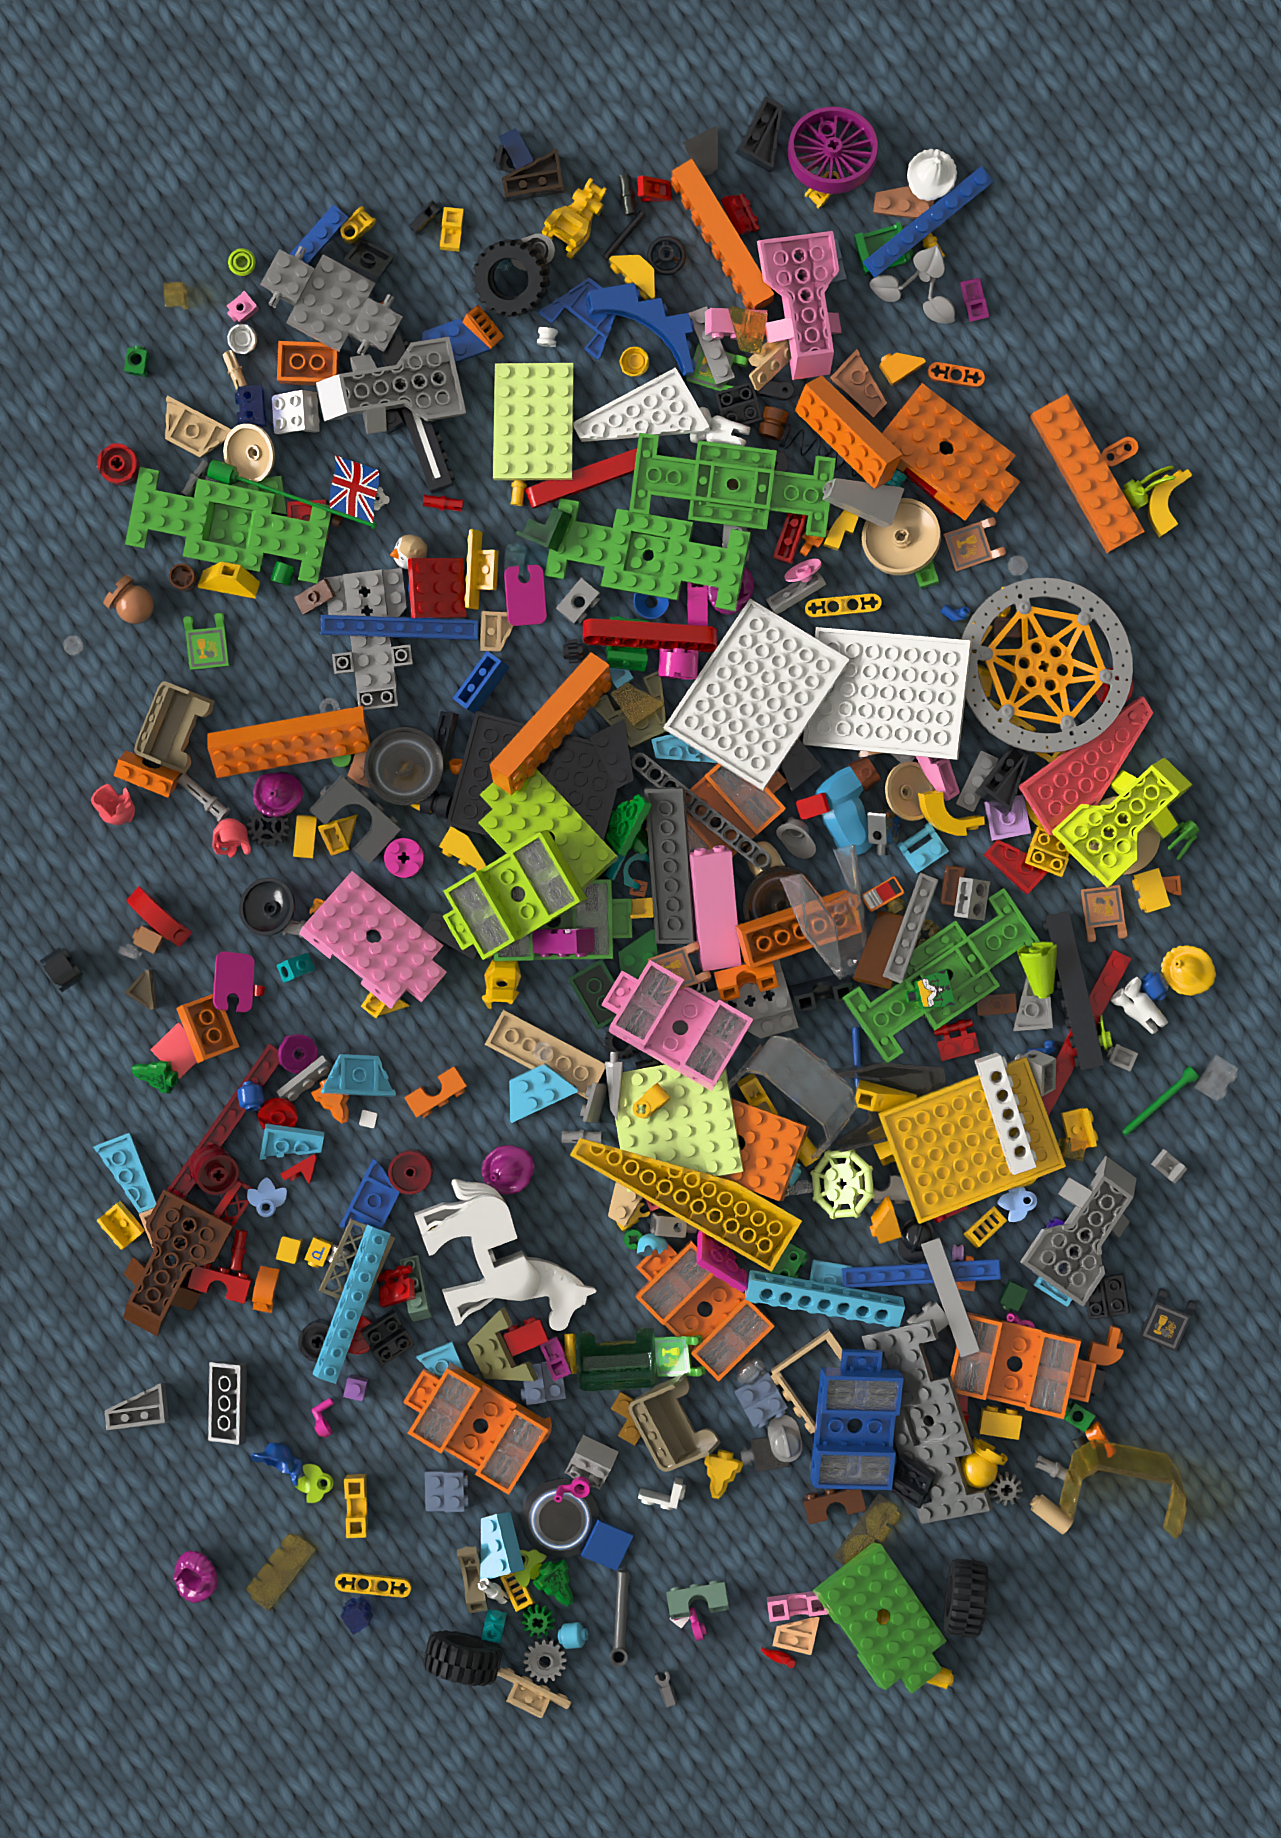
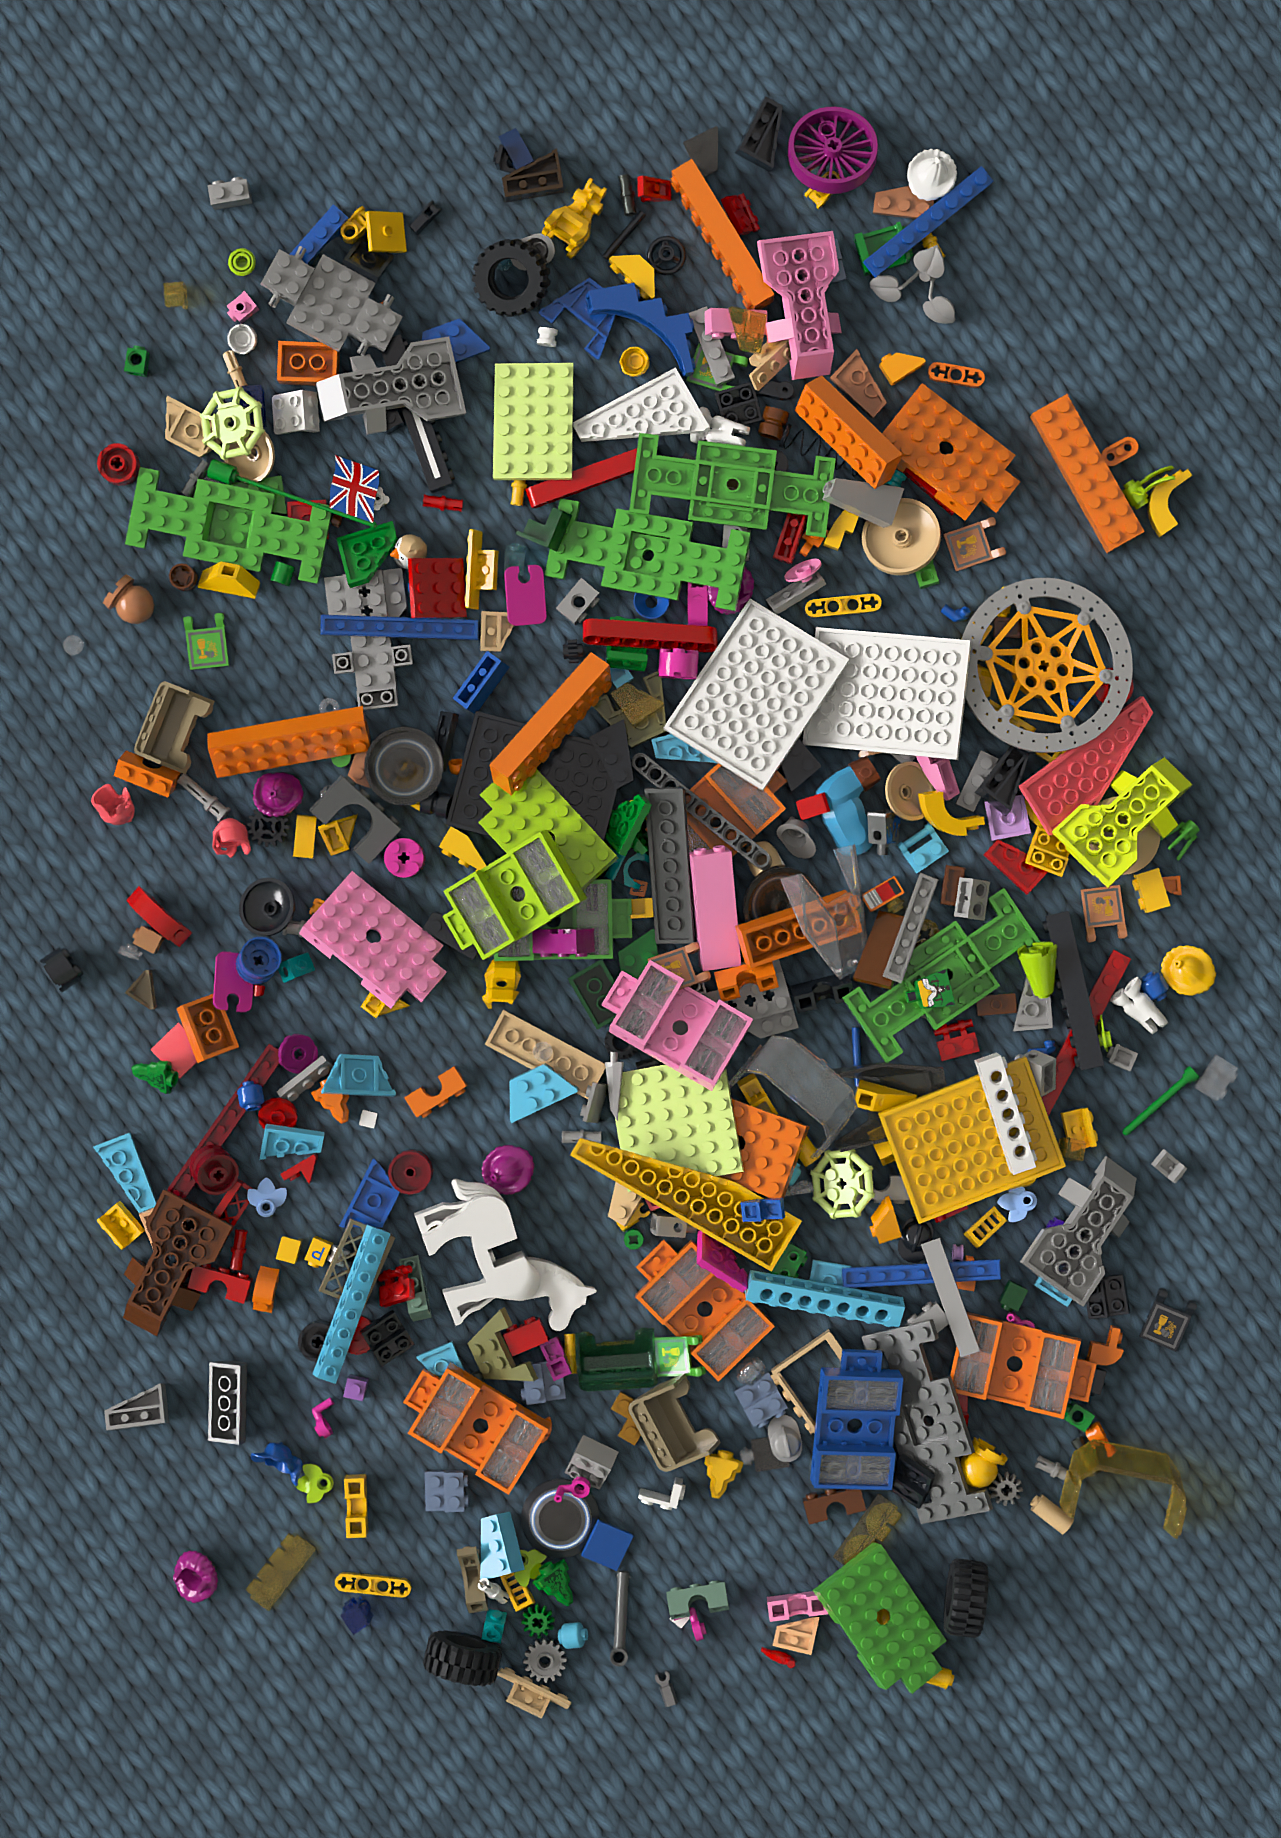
(230, 193): none -> light grey brick
(241, 423): none -> yellowish green plate
(258, 949): none -> blue wheel
(314, 596): plate -> none
(366, 551): none -> green plate
(385, 232): none -> yellow plate
(451, 229): yellow slope -> none
(487, 323): orange slope -> none
(649, 1243): medium azure hair -> none
(653, 1099): yellow piece -> none
(762, 1209): none -> blue slope
(974, 299): magenta slope -> none
(1000, 1423): yellow brick -> none
(1017, 565): clear plate -> none

